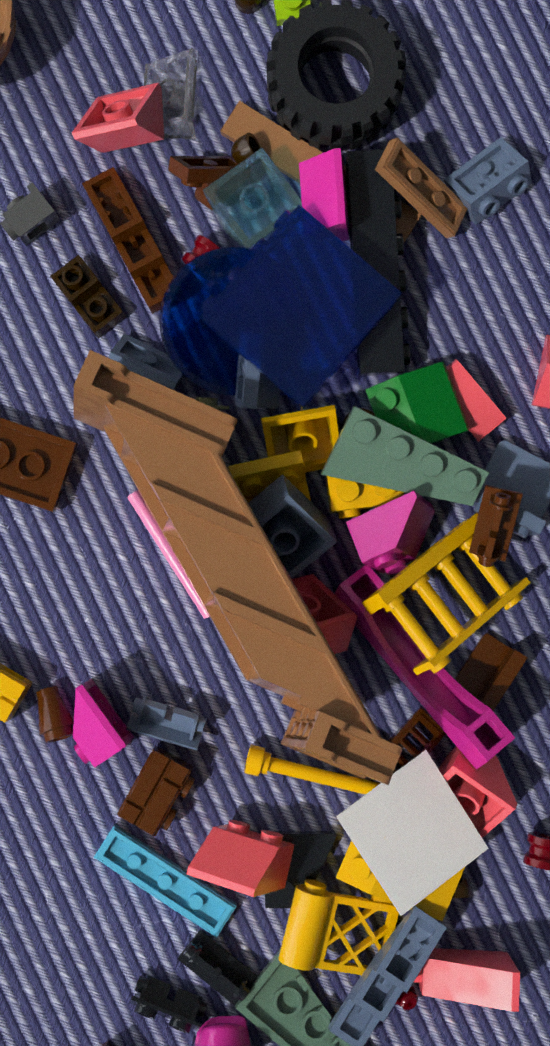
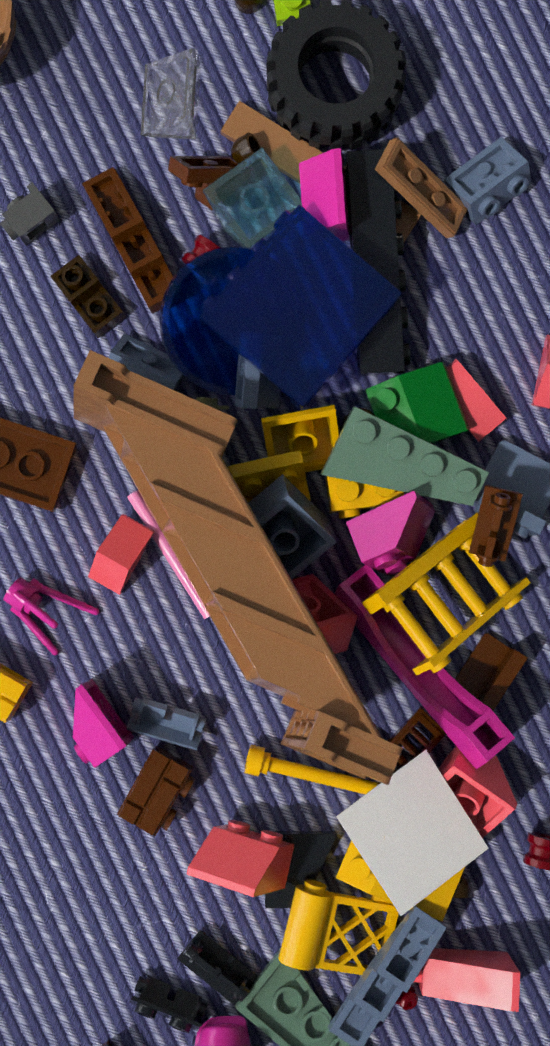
(25, 600): none -> dark pink plant
(54, 716): reddish brown cone -> none
(120, 553): none -> coral slope
(123, 119): coral slope -> none
(165, 880): medium azure tile -> none

